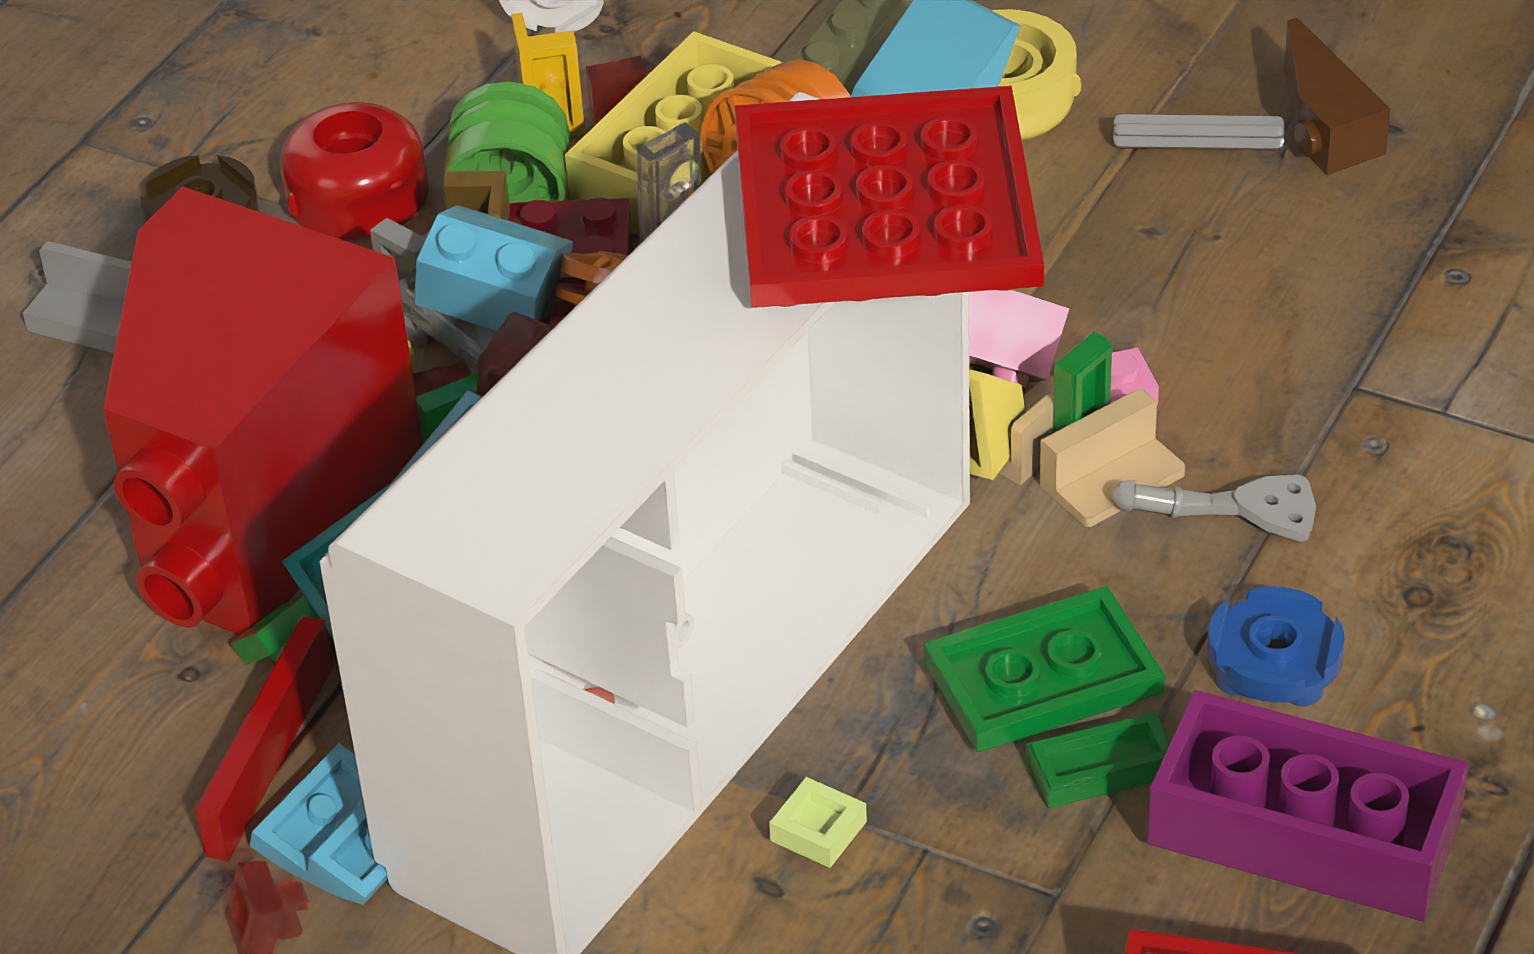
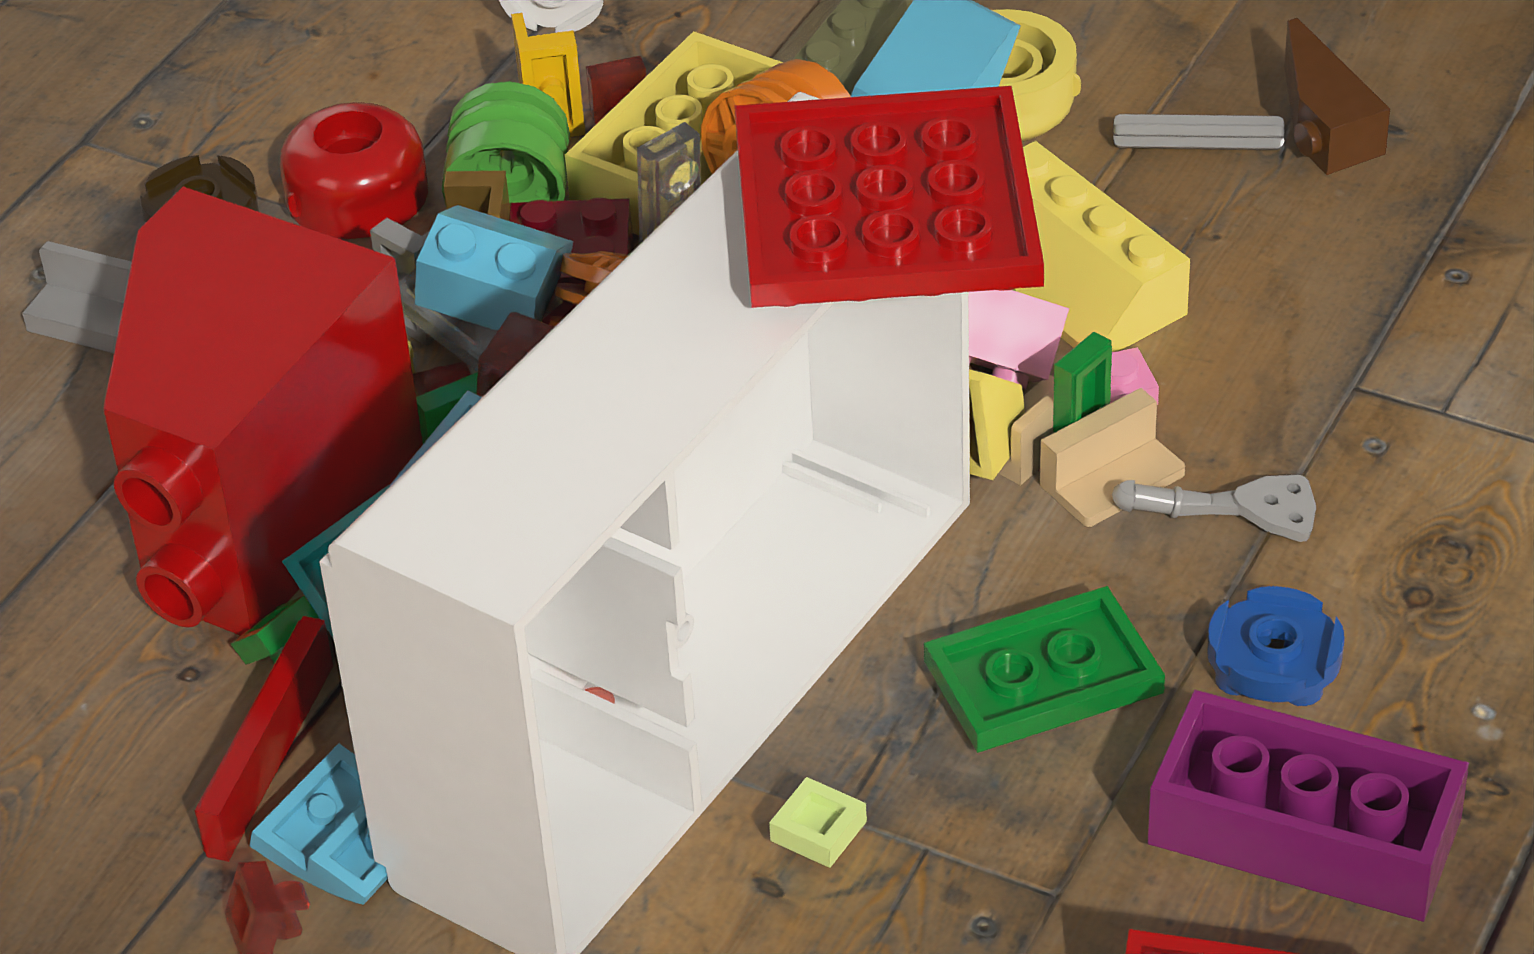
(1098, 759): green tile -> none
(1101, 259): none -> light yellow slope

